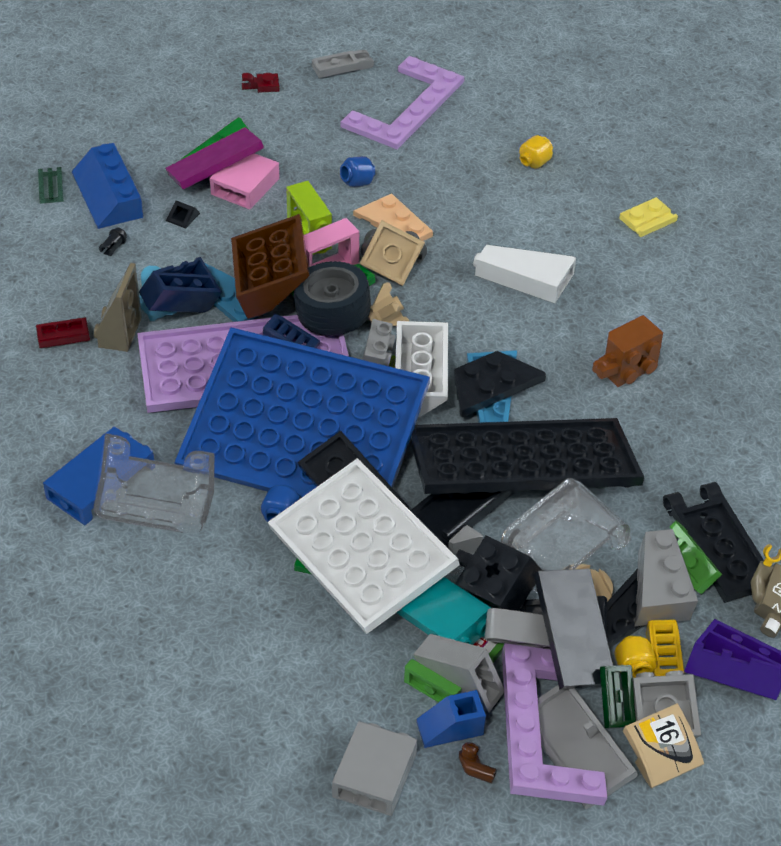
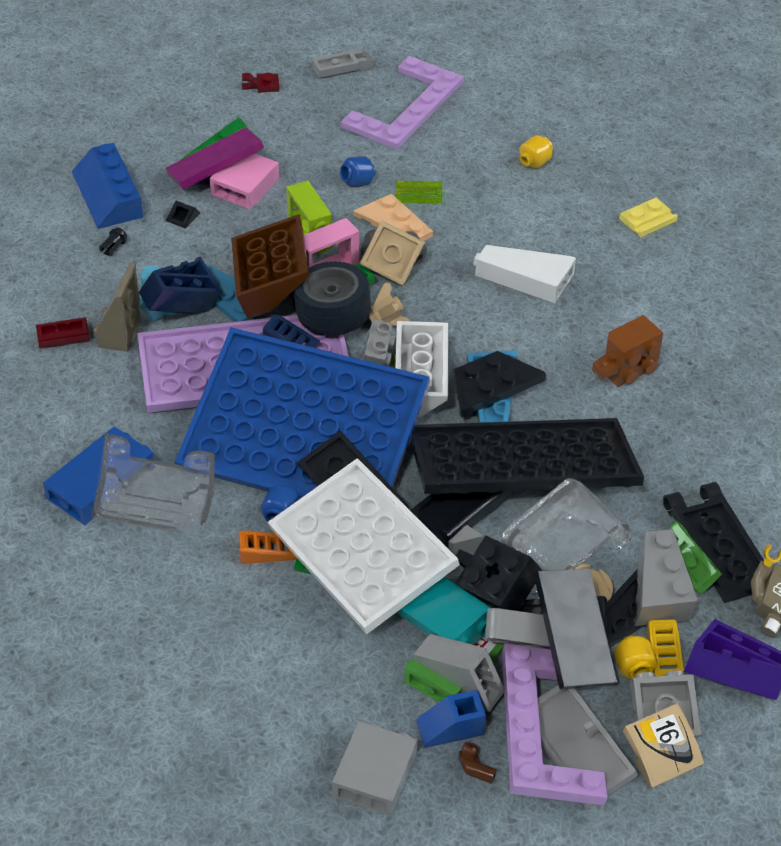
(50, 174): clear green tile -> none
(257, 555): none -> orange slope
(415, 190): none -> clear neon green tile
(613, 696): dark green tile -> none

